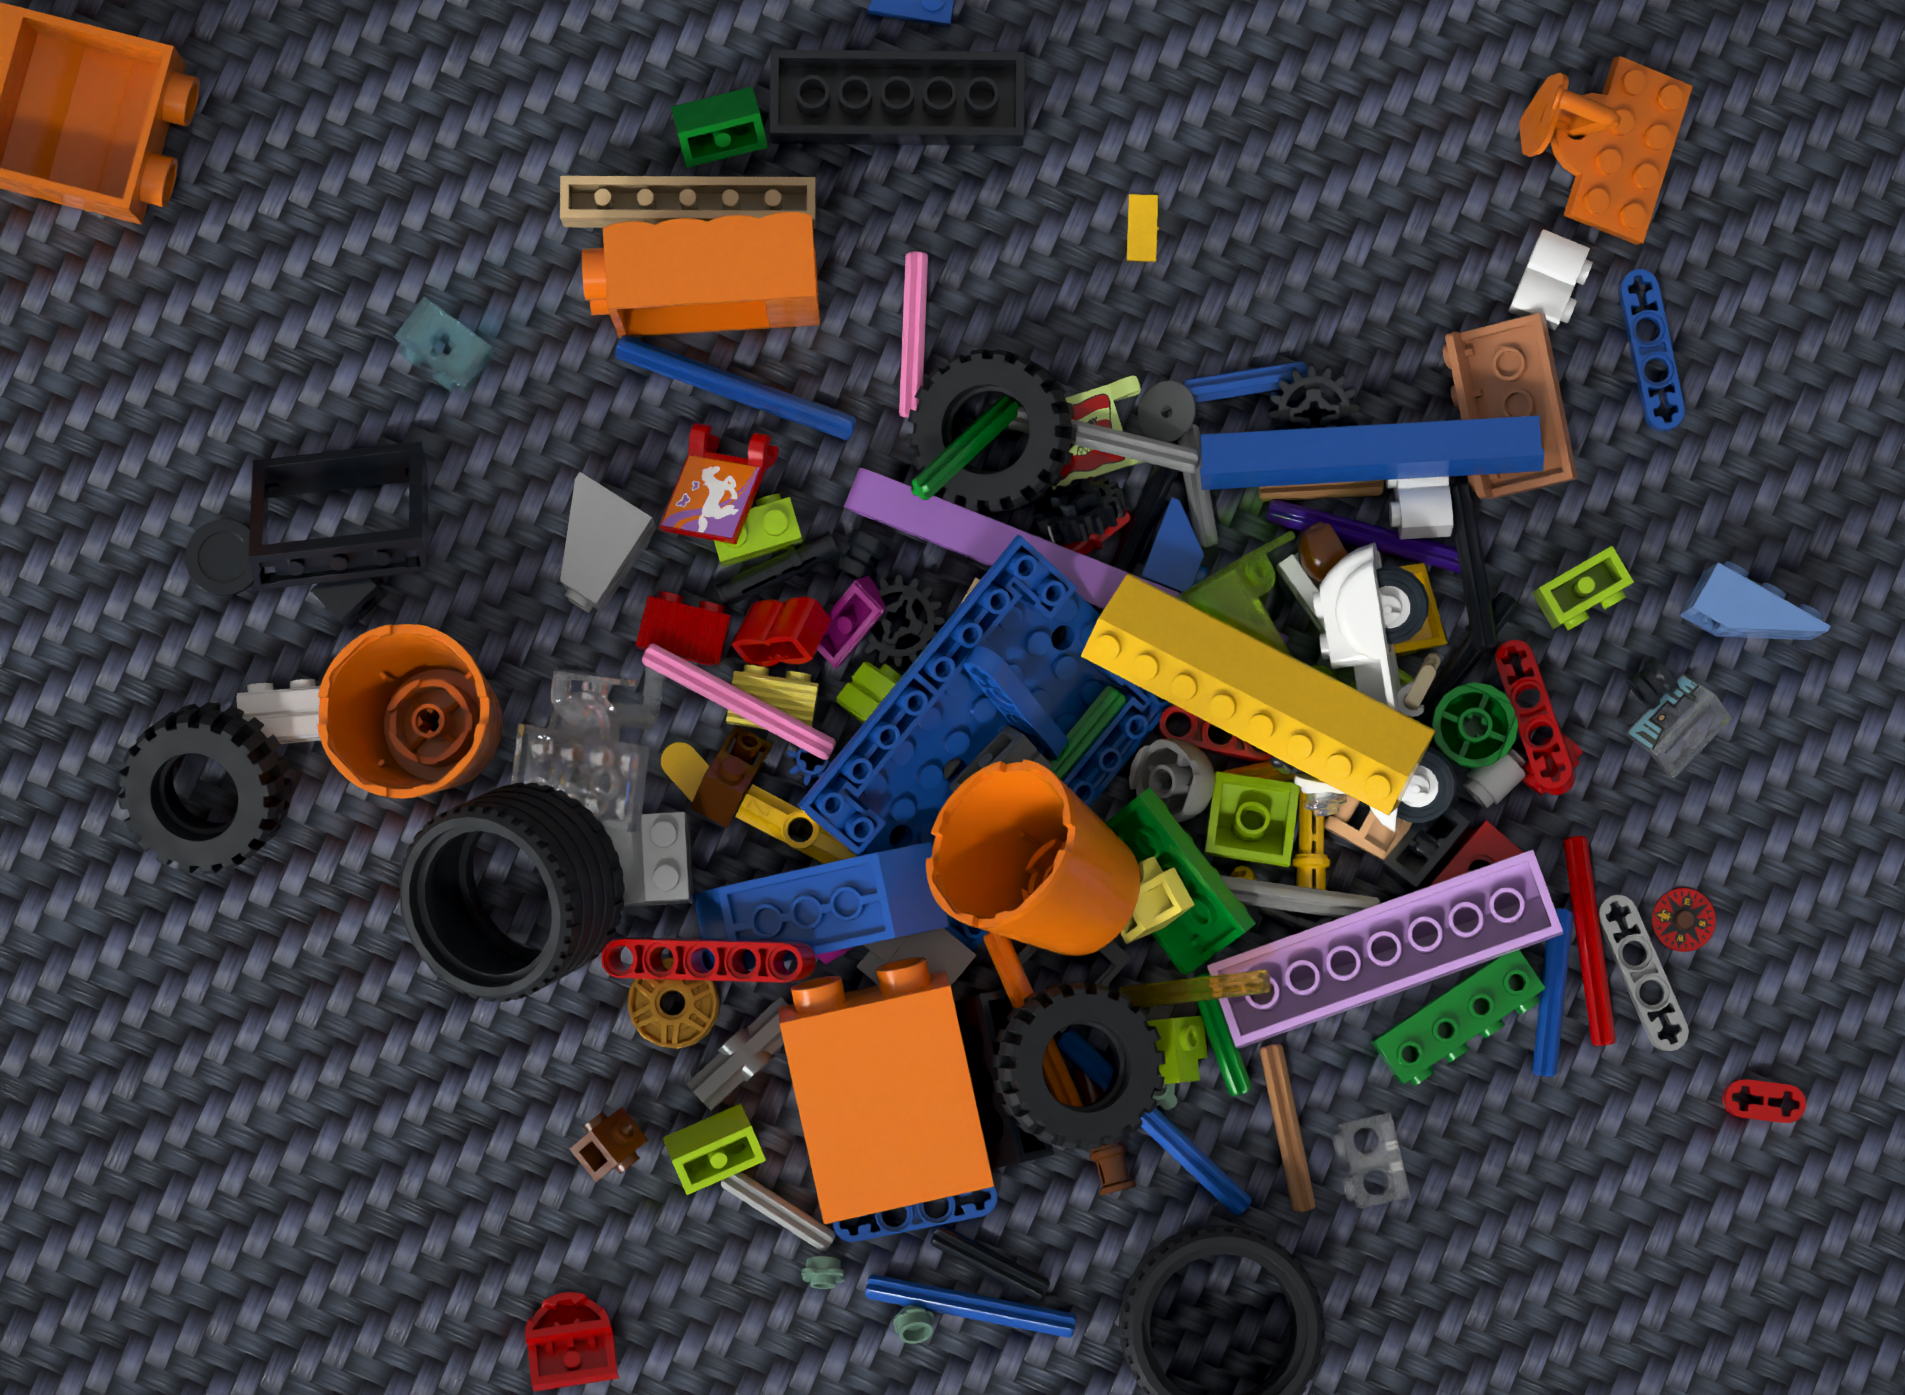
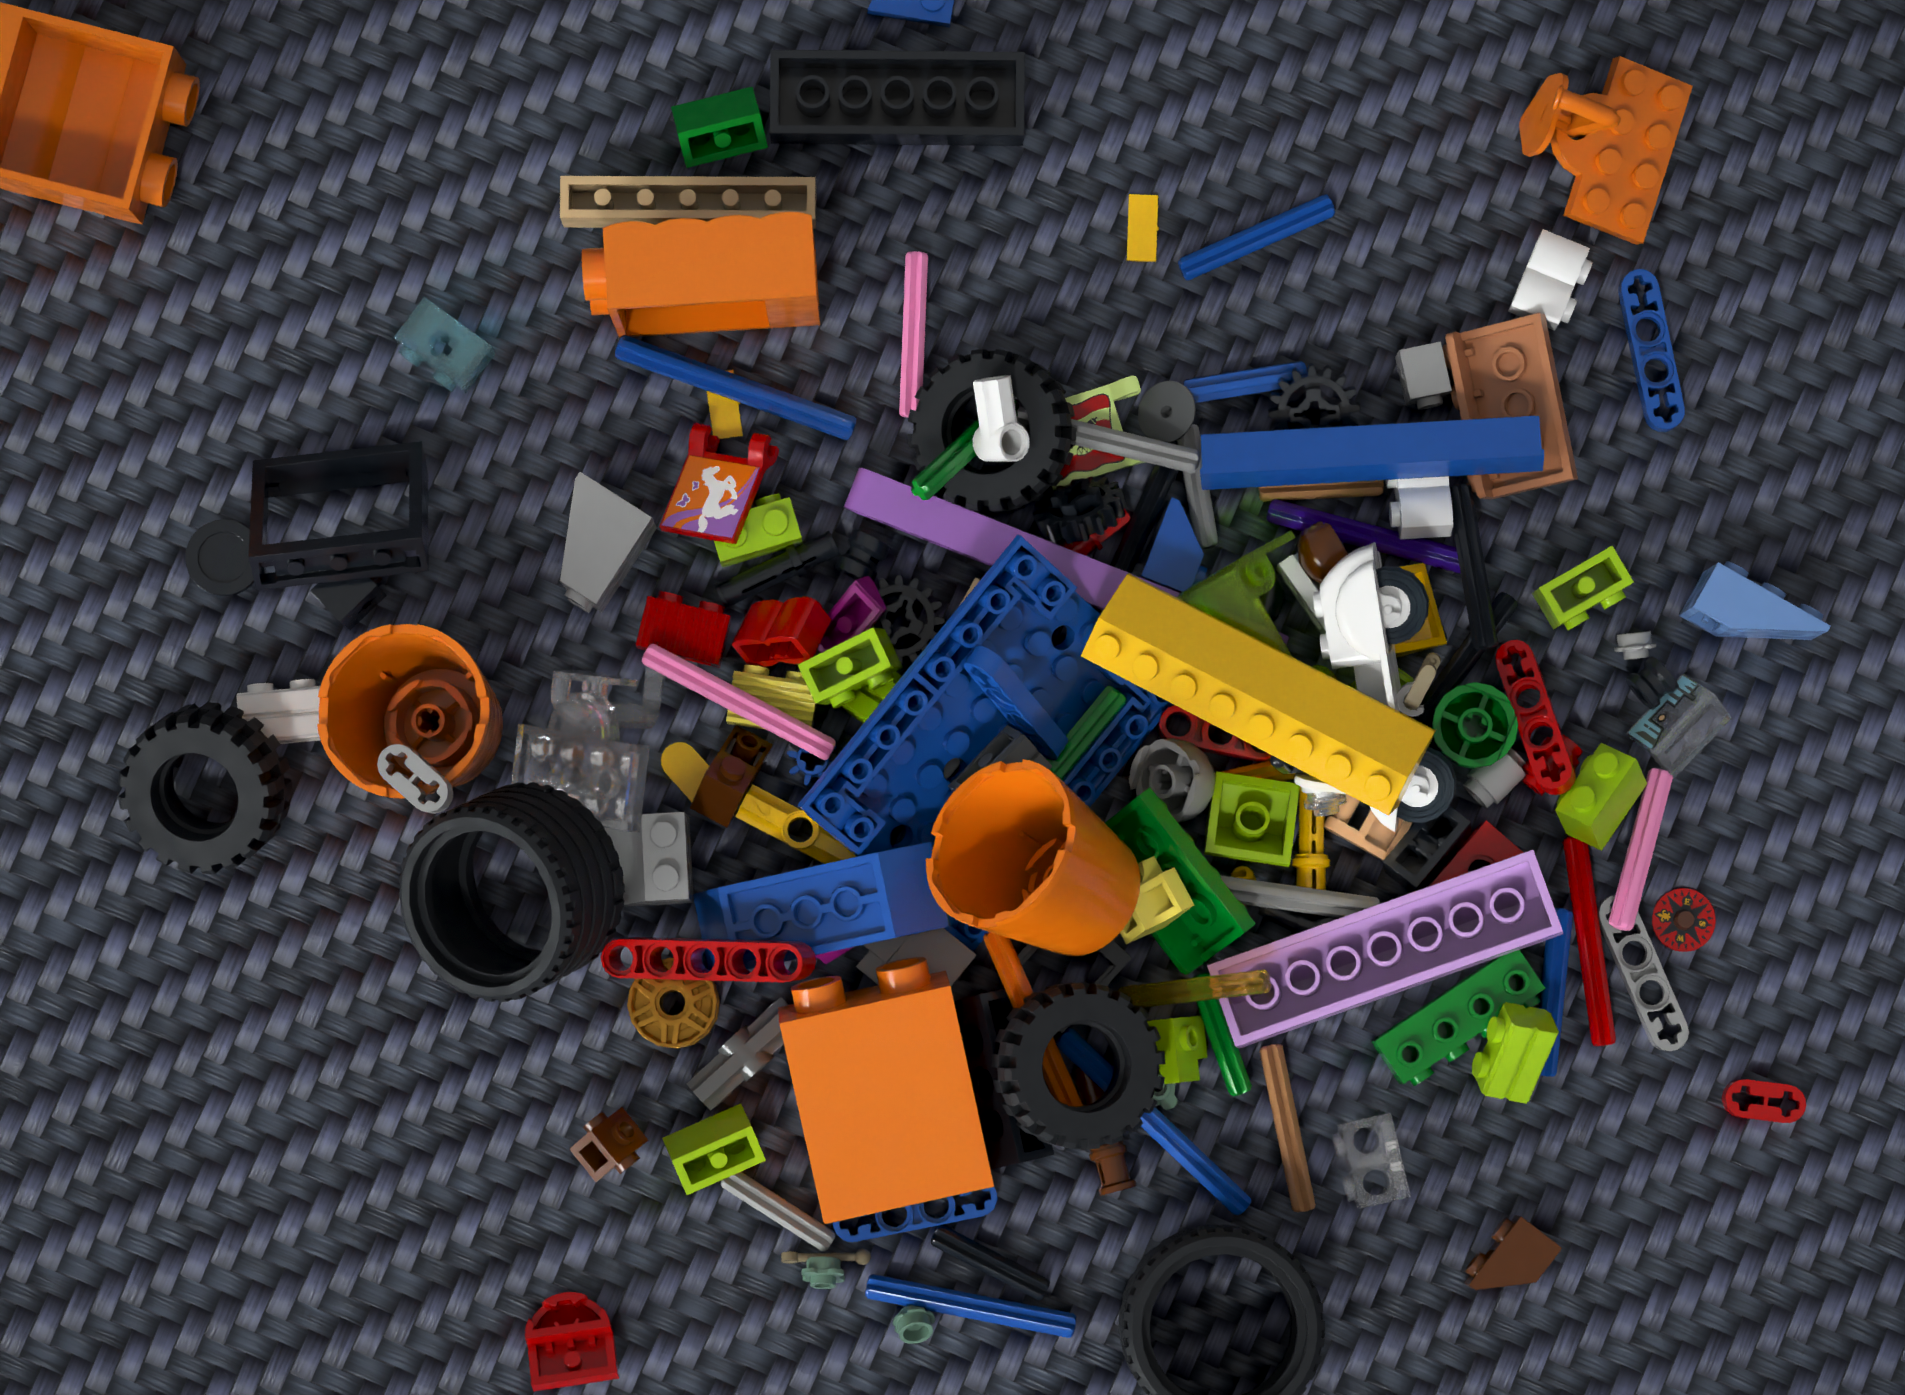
(408, 786): none -> light grey beam
(724, 415): none -> yellow window
(851, 666): none -> lime brick
(861, 1256): none -> dark tan hinge
(998, 434): none -> white piece
(1256, 237): none -> blue axle
(1423, 375): none -> light grey brick
(1514, 1052): none -> lime brick
(1515, 1258): none -> reddish brown slope
(1600, 796): none -> lime brick
(1634, 644): none -> light grey plate
(1640, 849): none -> bright pink axle

